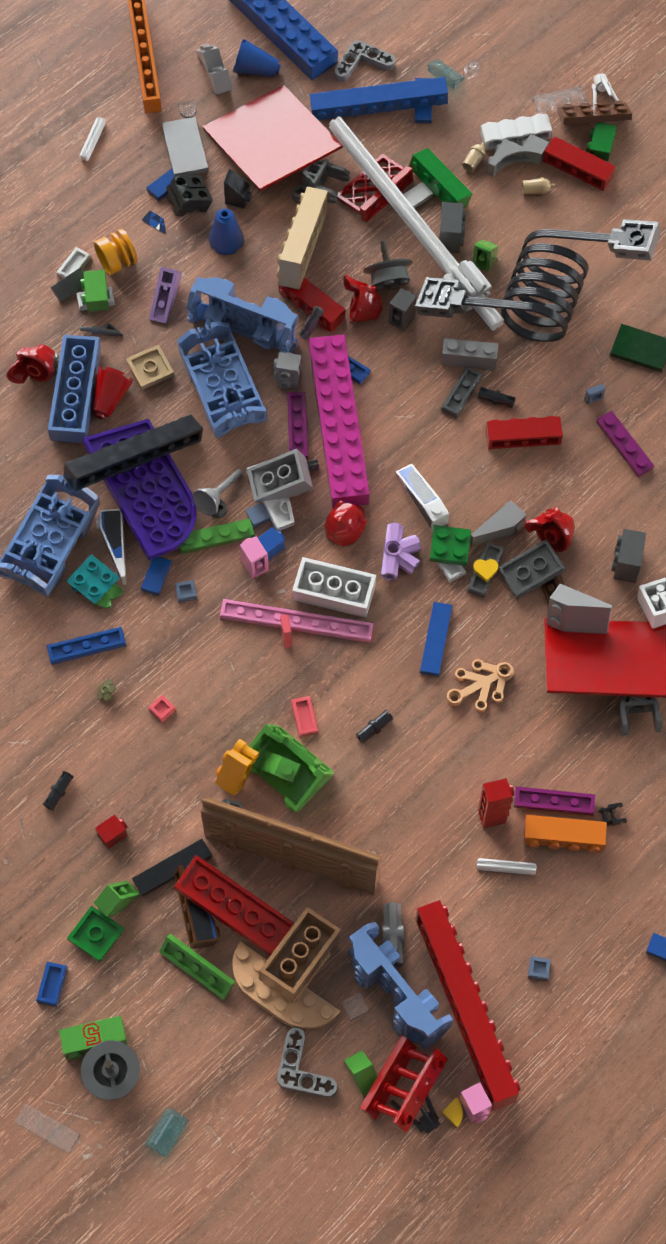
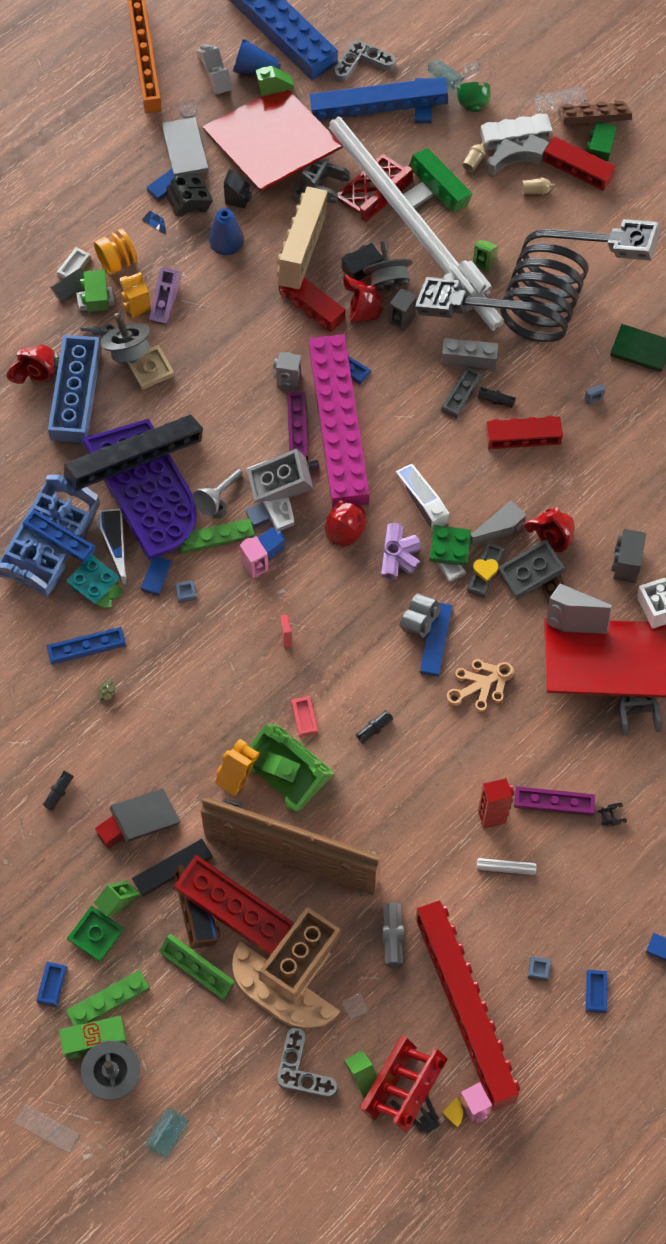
(59, 536): none -> blue tile
(92, 139): white axle -> none
(108, 999): none -> bright green plate
(109, 391): red cone -> none
(127, 341): none -> dark grey piece
(135, 295): none -> light orange hinge
(144, 815): none -> dark grey tile
(161, 708): coral tile -> none
(221, 379): medium blue piece -> none
(261, 324): medium blue piece -> none
(273, 80): none -> bright green slope
(298, 620): bright pink tile -> none
(311, 322): dark grey axle -> none
(334, 587): white brick -> none
(355, 262): none -> black brick
(412, 1012): medium blue piece -> none
(420, 615): none -> dark grey brick
(452, 226): dark grey brick -> none
(474, 96): none -> green cylinder
(564, 833): orange brick -> none
(596, 991): none -> blue tile
(601, 83): white plant -> none
(625, 444): magenta plate -> none

